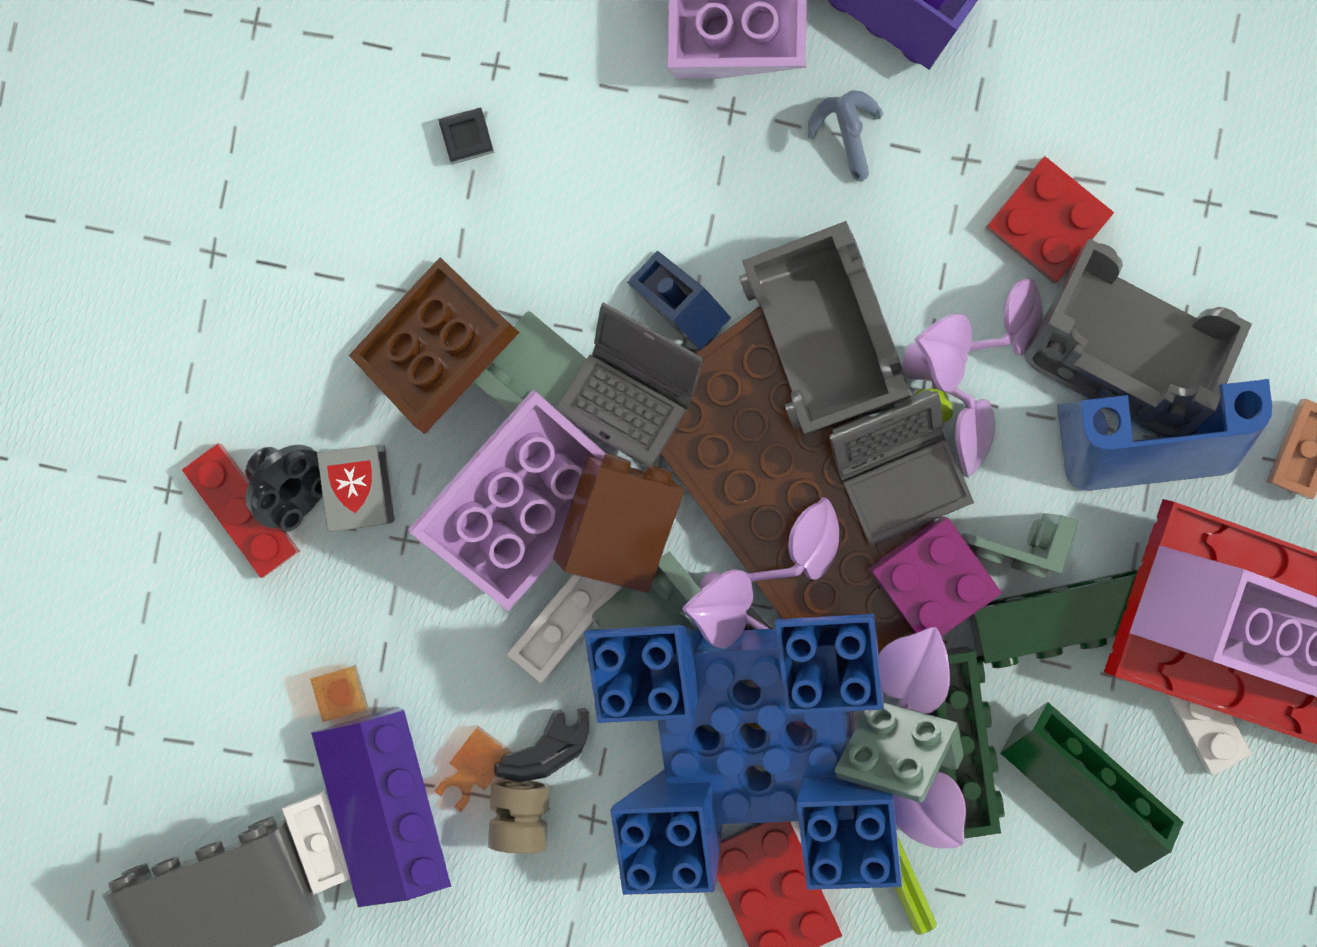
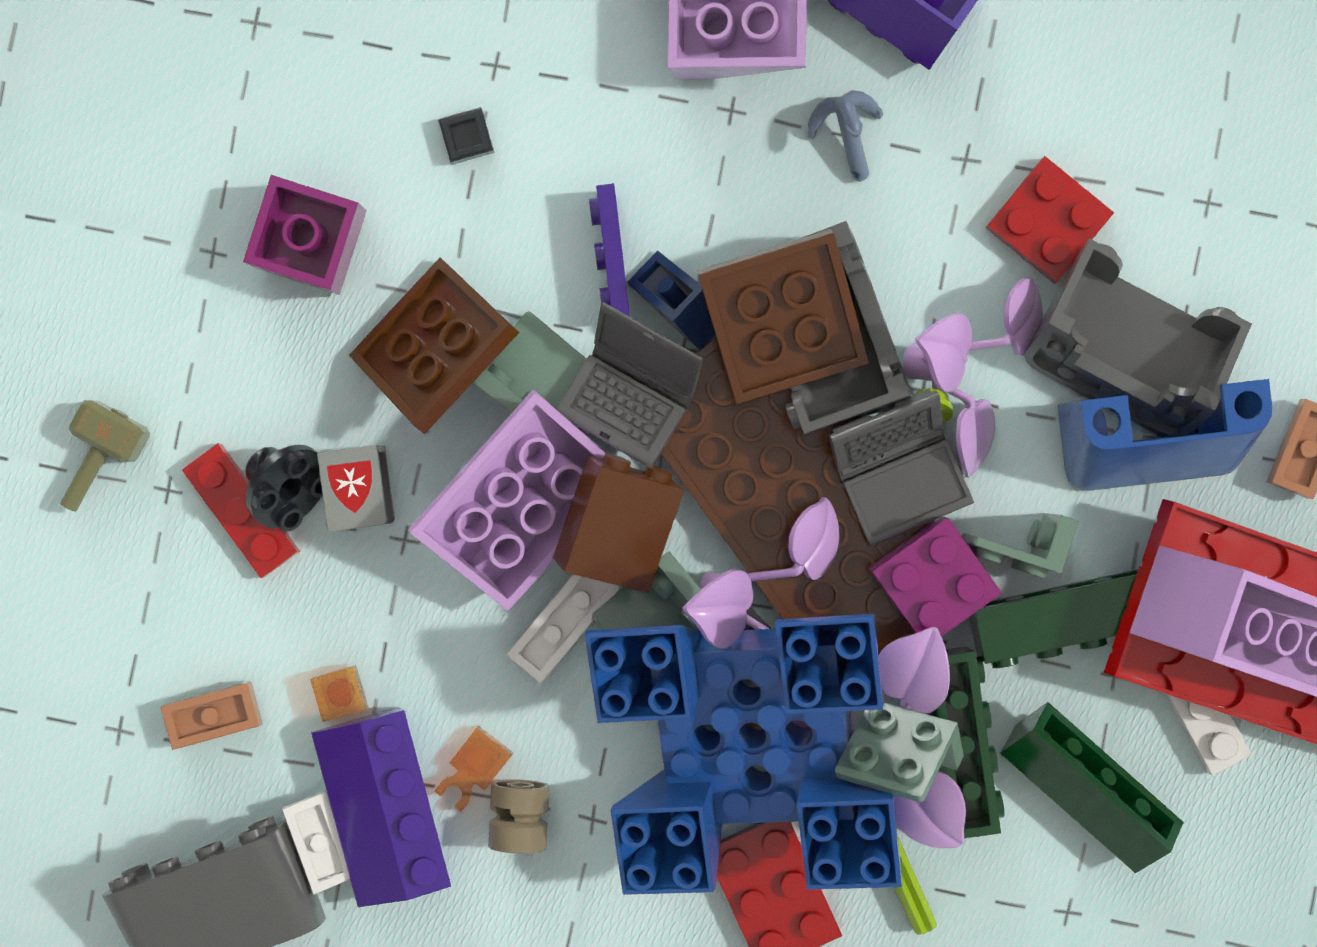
(108, 433): none -> olive piece
(211, 715): none -> nougat plate
(305, 234): none -> magenta brick
(550, 753): black piece -> none
(609, 252): none -> dark purple plate
(783, 316): none -> reddish brown plate

